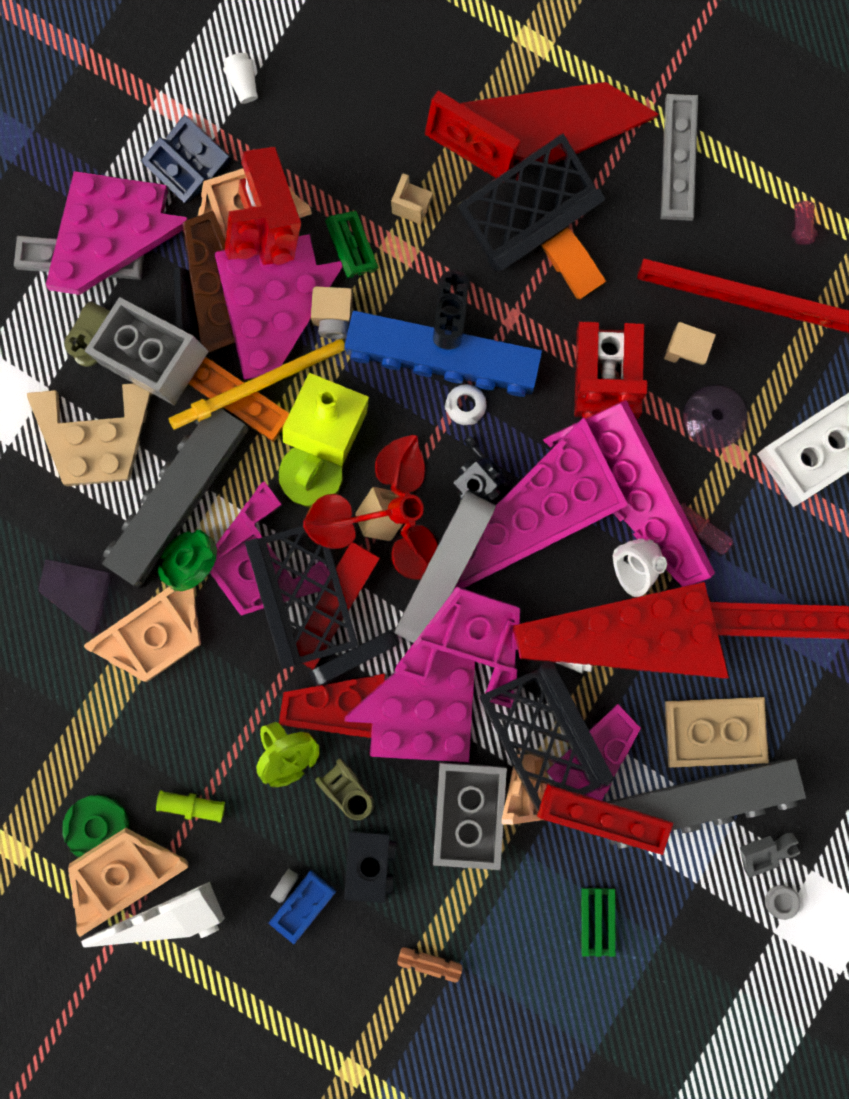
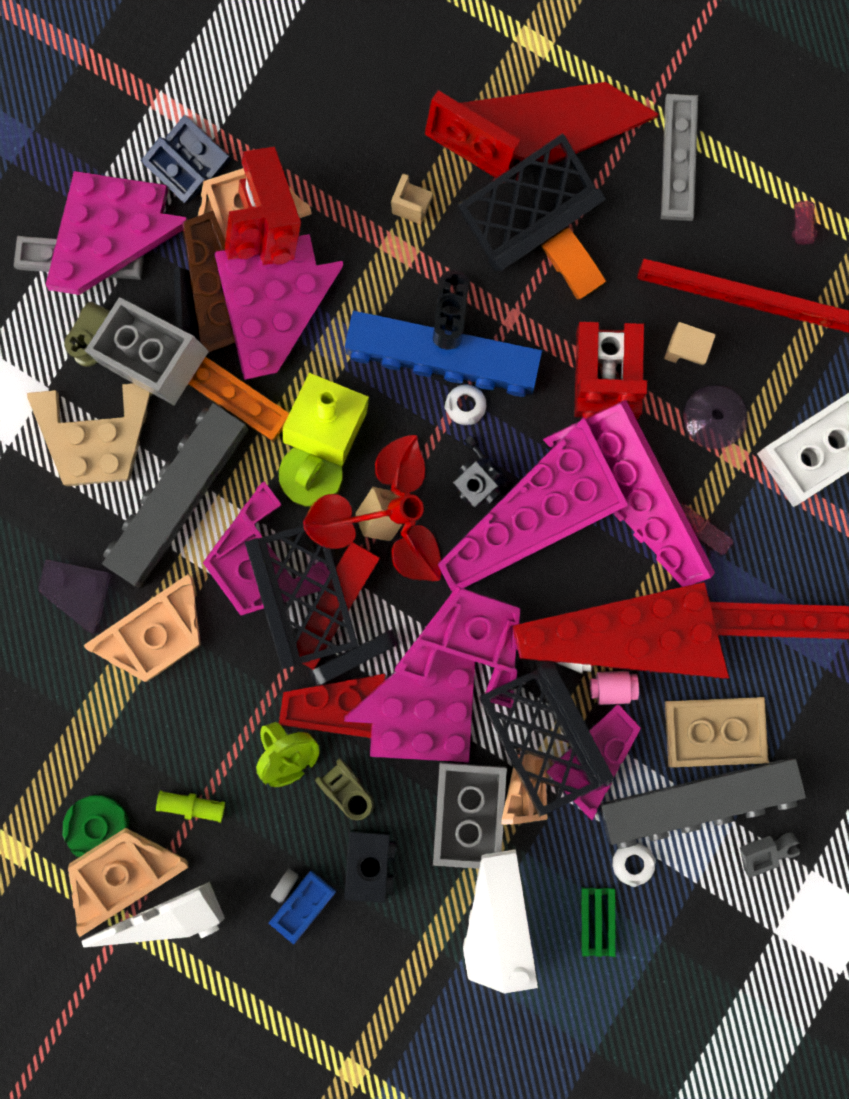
(187, 560): green tile -> none
(202, 409): yellow bar -> none
(240, 73): white cone -> none
(331, 304): tan panel -> none
(333, 329): light grey tile -> none
(347, 246): green tile -> none
(430, 964): nougat axle -> none
(446, 565): light grey beam -> none
(498, 932): none -> white wedge
(604, 819): red tile -> none
(614, 687): none -> bright pink brick
(634, 879): none -> white piece
(642, 566): white helmet -> none
(782, 902): light grey tile -> none

